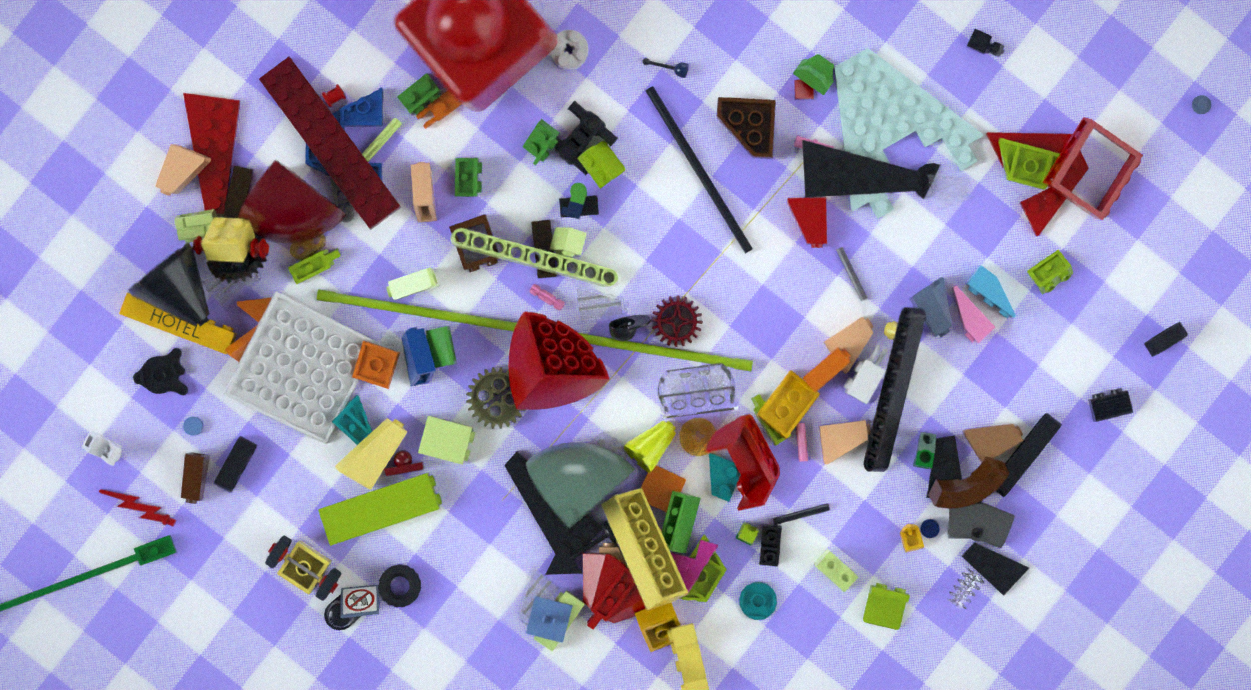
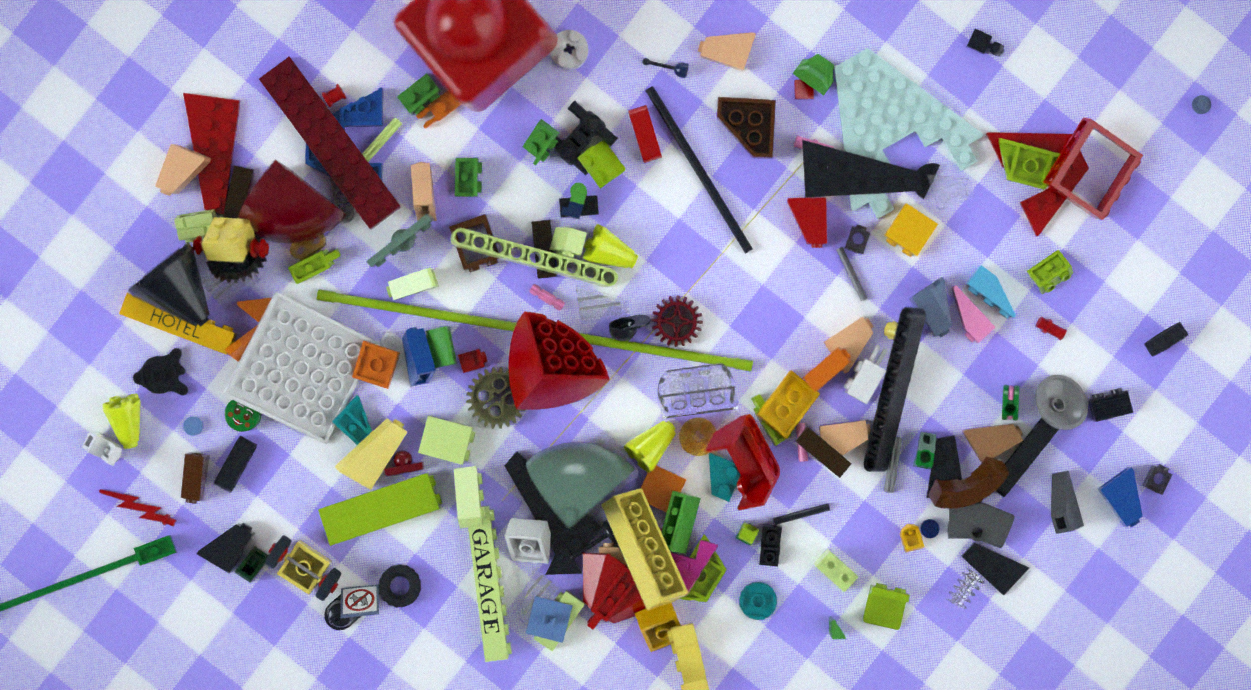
(124, 418): none -> neon yellow cone
(228, 547): none -> black slope
(241, 417): none -> green head
(252, 565): none -> dark green slope
(401, 241): none -> sand green plate
(469, 497): none -> yellowish green brick
(472, 360): none -> red bracket
(489, 589): none -> yellowish green brick
(528, 540): none -> white slope
(608, 249): none -> neon yellow cone
(645, 133): none -> red beam
(728, 49): none -> light nougat slope
(823, 452): none -> dark brown tile
(834, 629): none -> bright green slope
(857, 248): none -> clear smoke brick
(891, 473): none -> light grey axle
(910, 230): none -> yellow piece
(1010, 402): none -> green head
(1048, 327): none -> red pin
(1064, 504): none -> dark grey slope
(1067, 397): none -> light grey dish
(1123, 497): none -> blue slope
(1149, 480): none -> clear smoke brick

